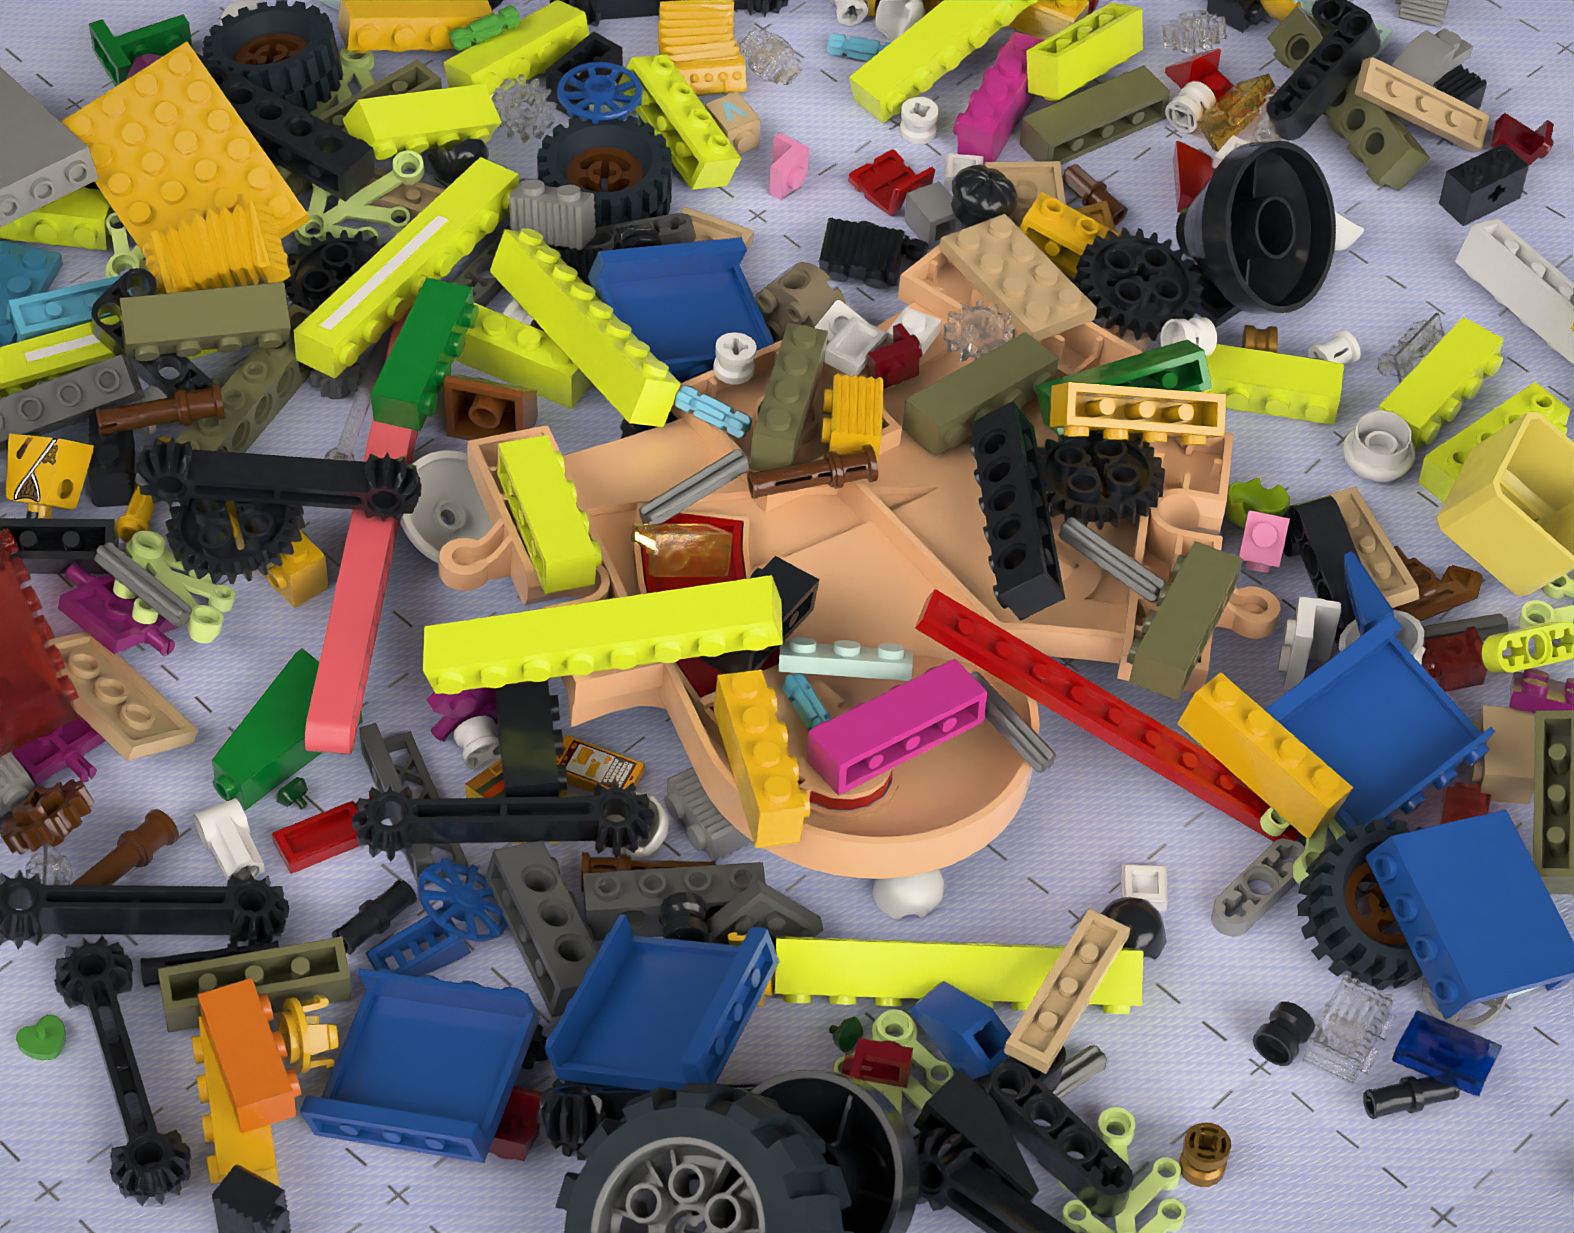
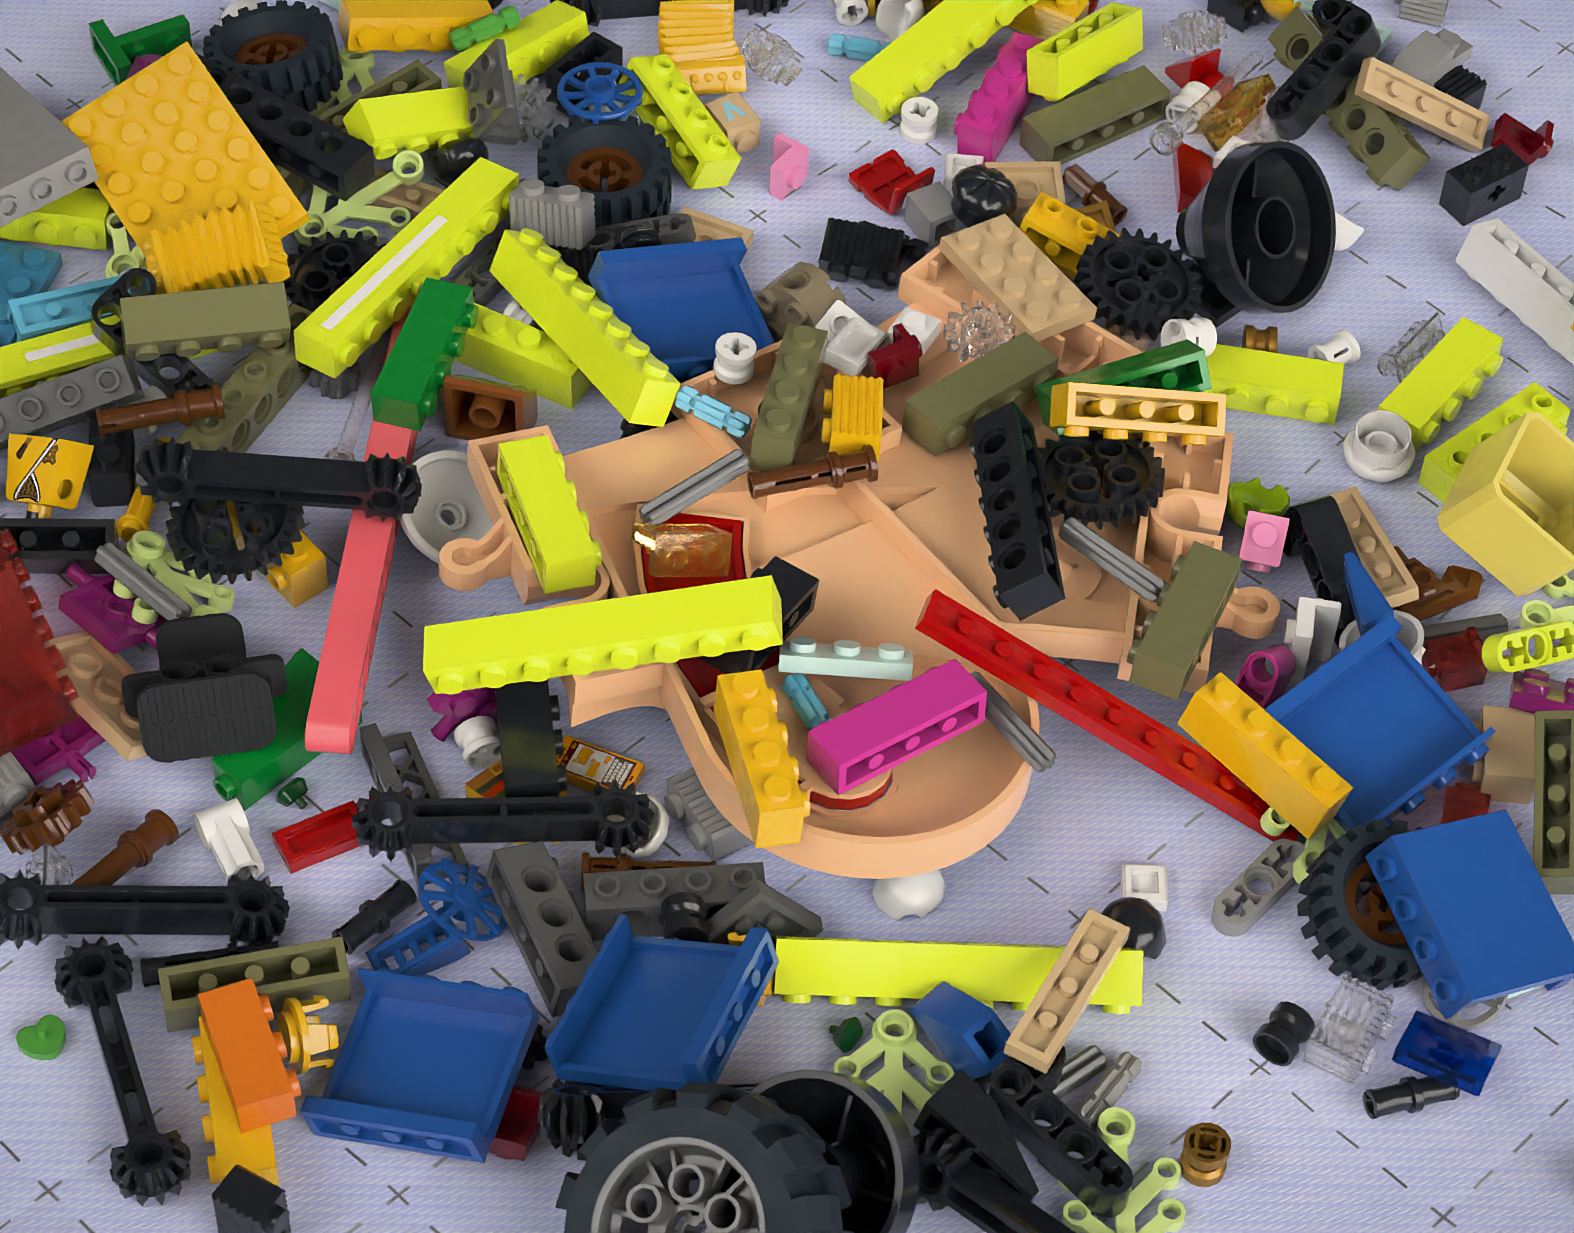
(205, 692): none -> black piece
(492, 97): none -> dark grey bracket
(880, 1062): dark red bracket -> none
(1109, 1088): none -> light grey axle
(1169, 135): none -> clear piece
(1258, 682): none -> dark pink piece

